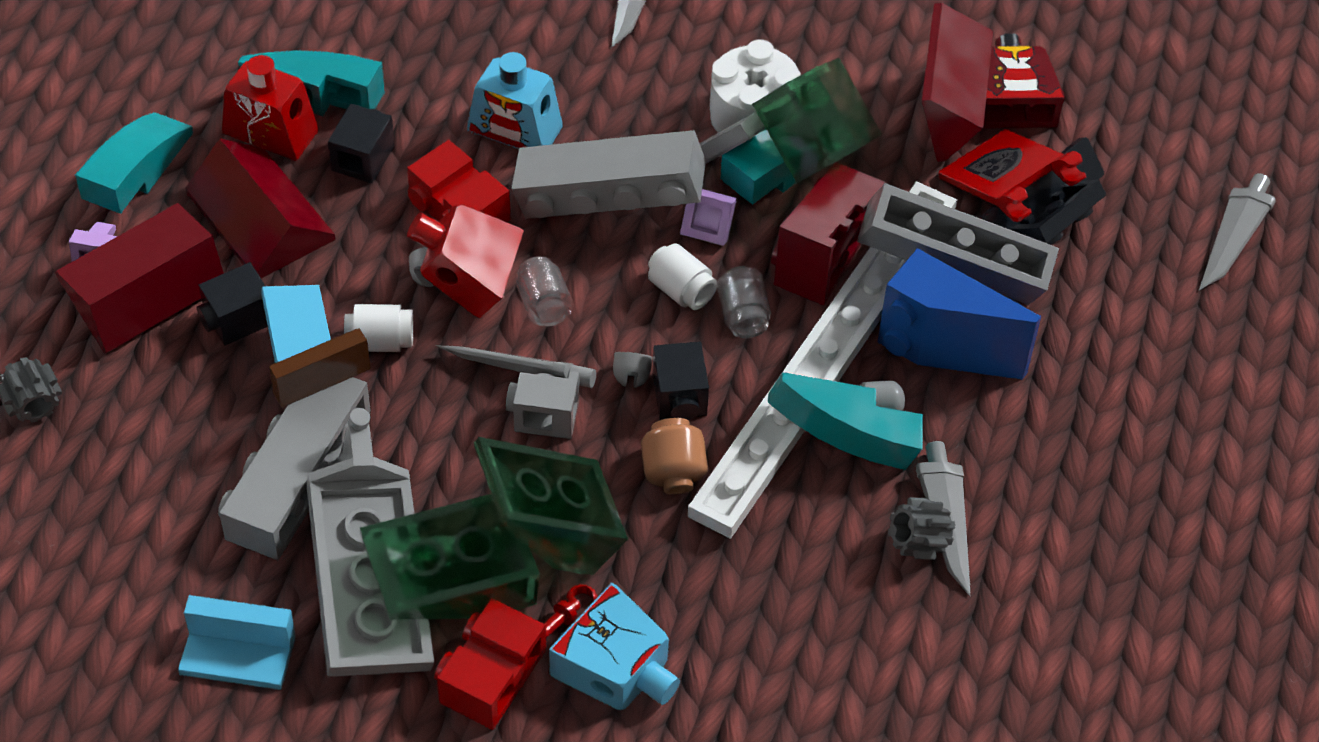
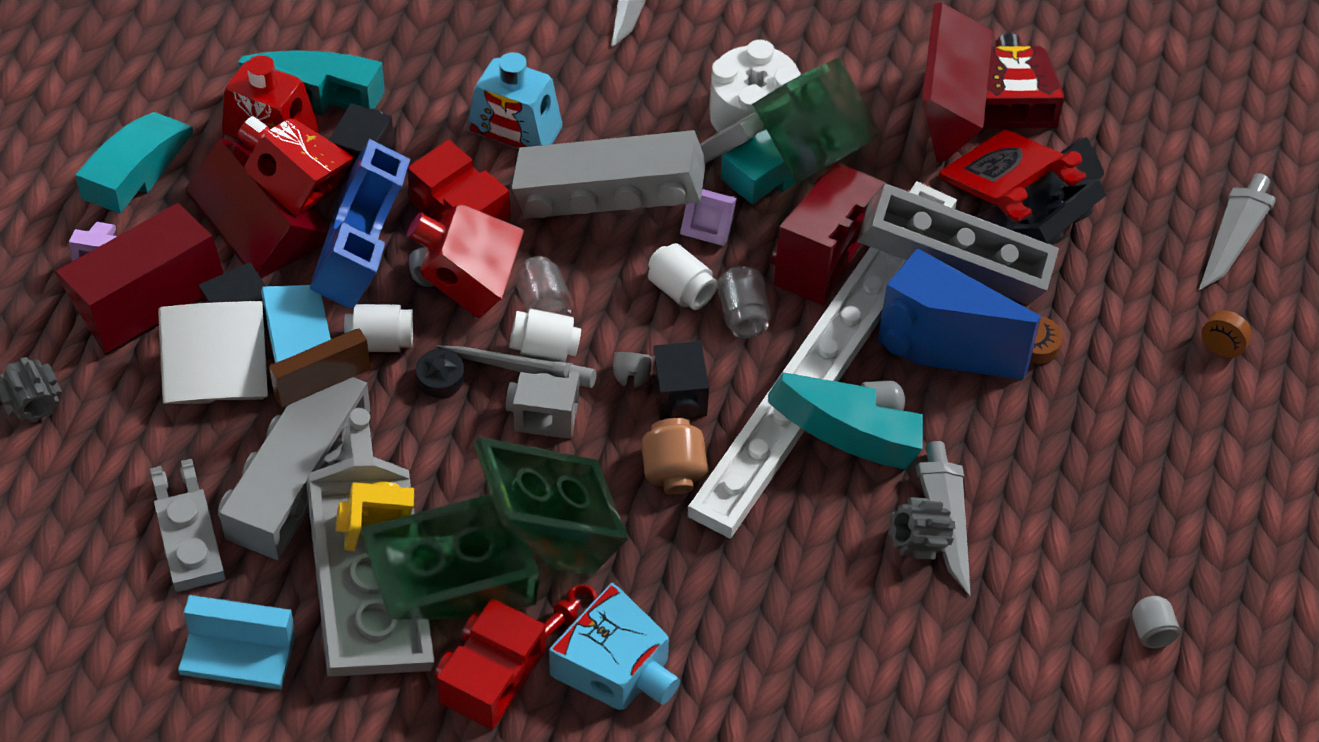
(187, 531): none -> light grey hinge
(212, 352): none -> white slope
(293, 162): none -> red torso
(352, 242): none -> blue arch
(371, 505): none -> yellow bracket
(440, 373): none -> black tile
(544, 335): none -> white brick
(1047, 342): none -> dark orange tile
(1155, 622): none -> light grey piece
(1226, 334): none -> dark orange tile

